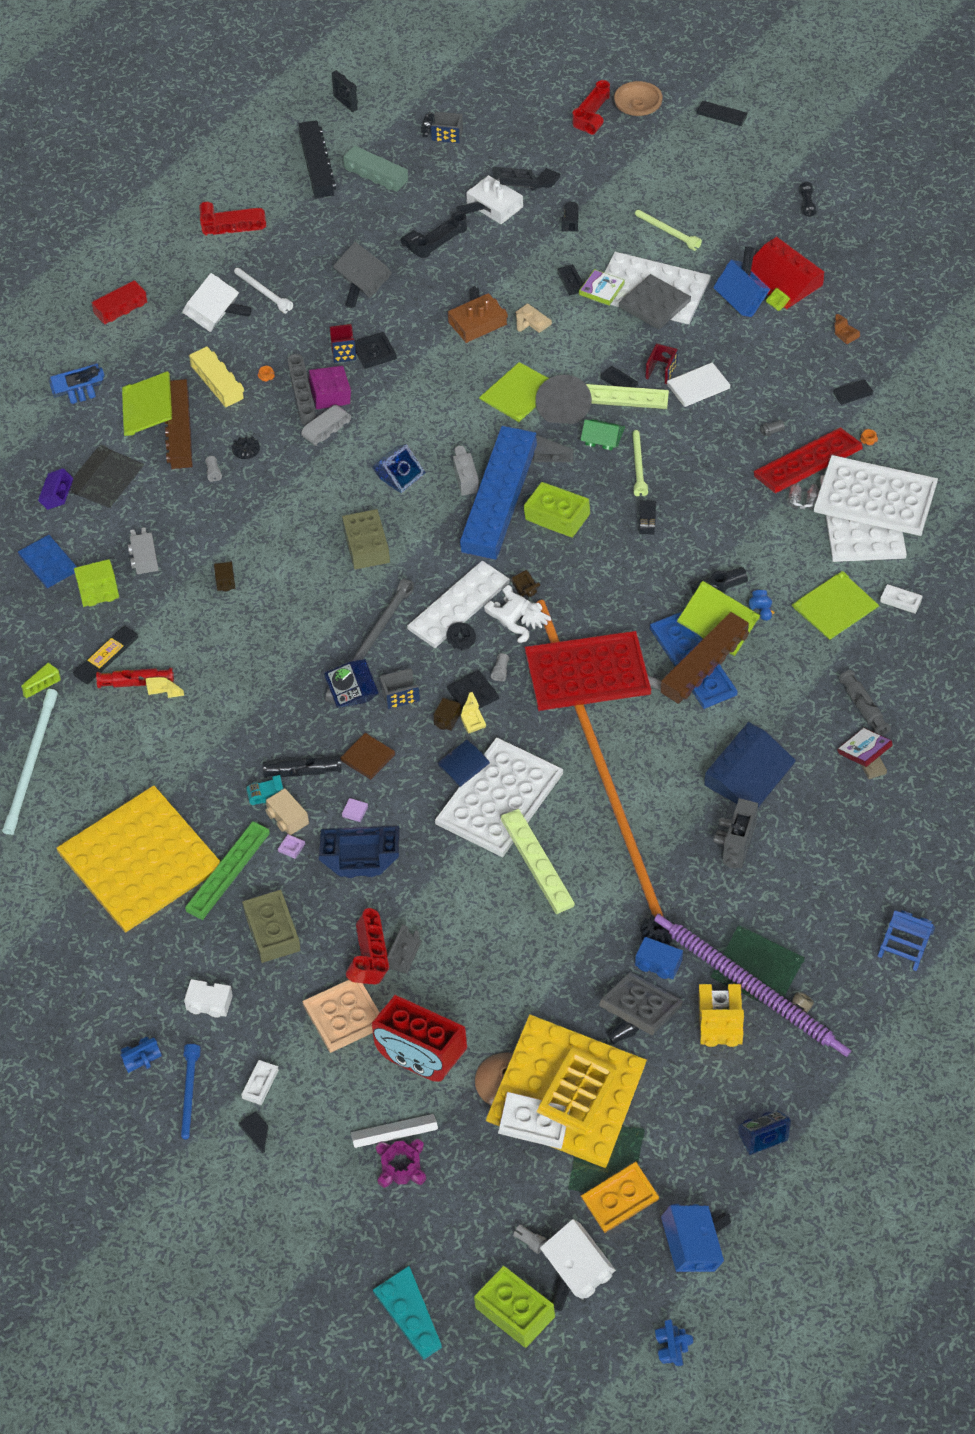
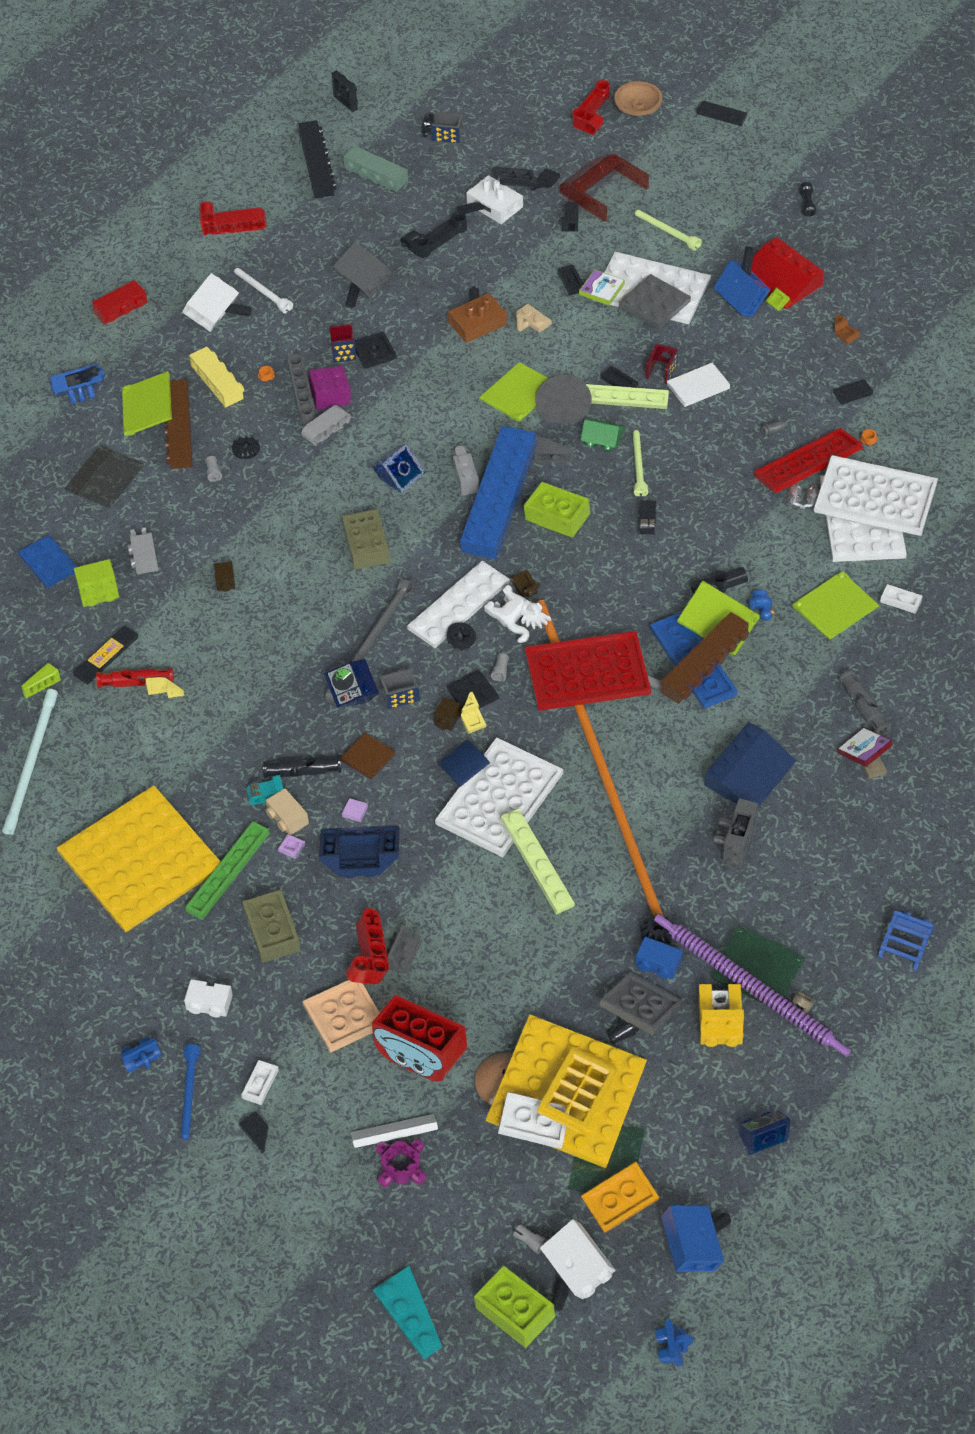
(55, 489): dark purple brick -> none
(576, 186): none -> clear red windscreen

